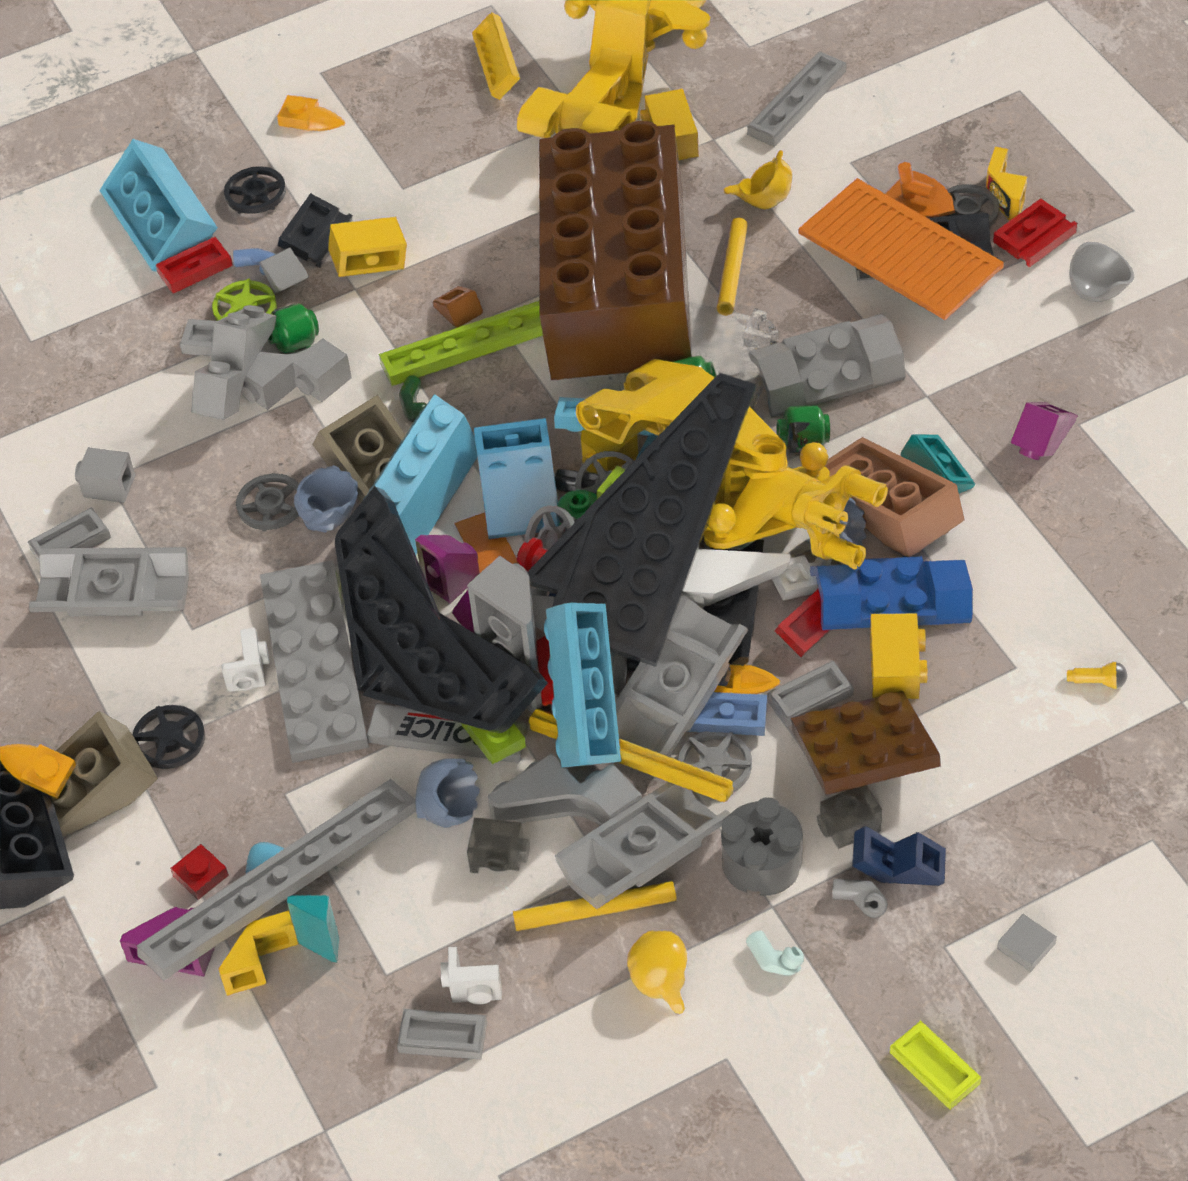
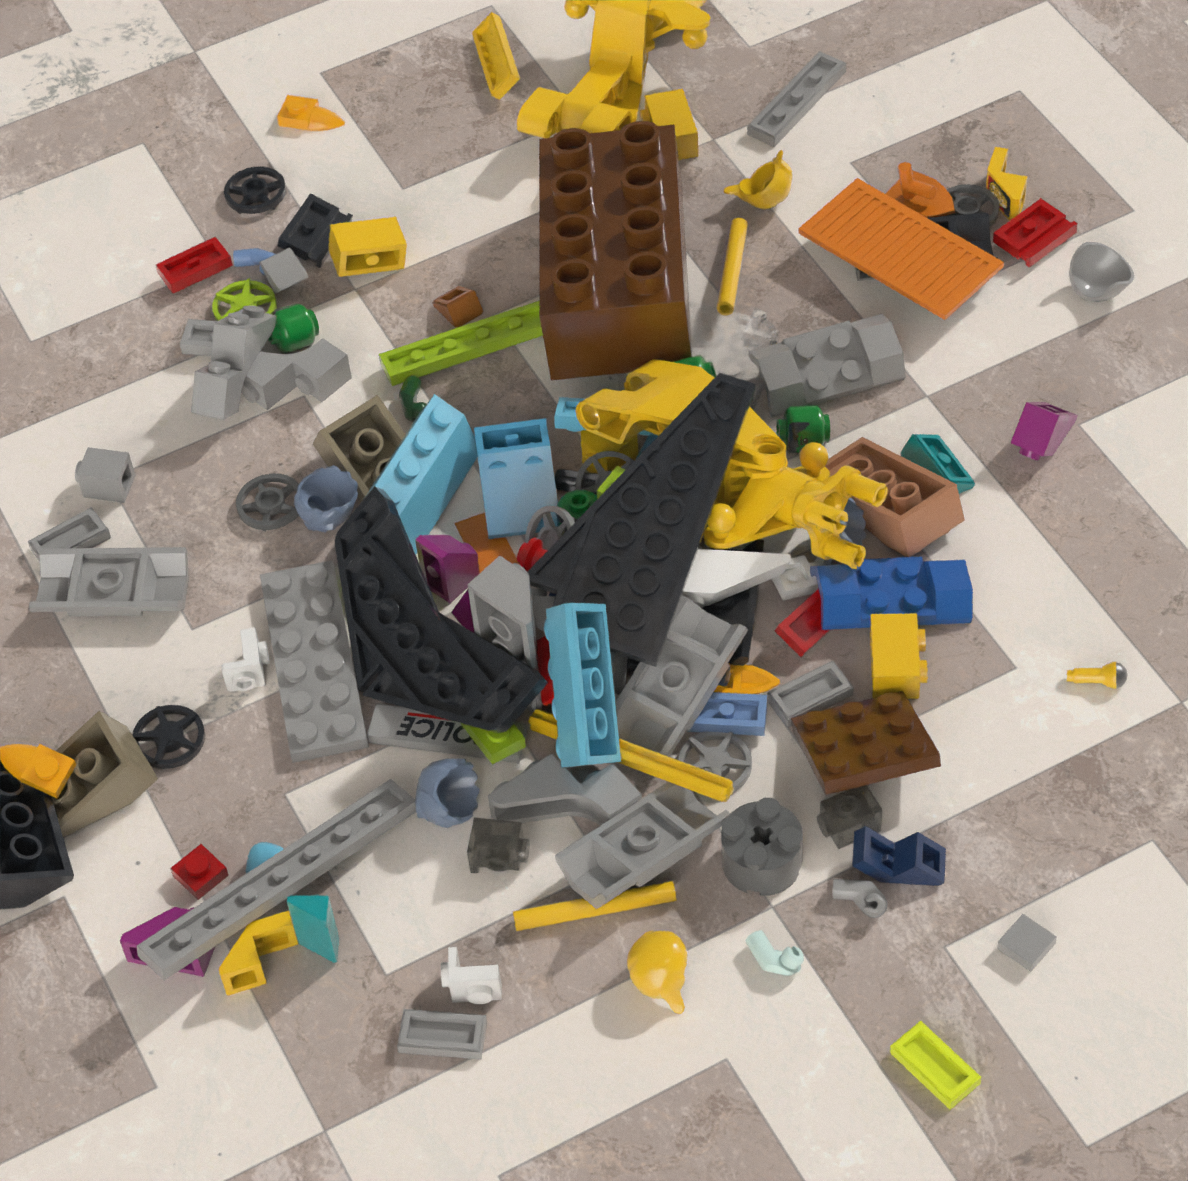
(155, 204): medium azure slope -> none

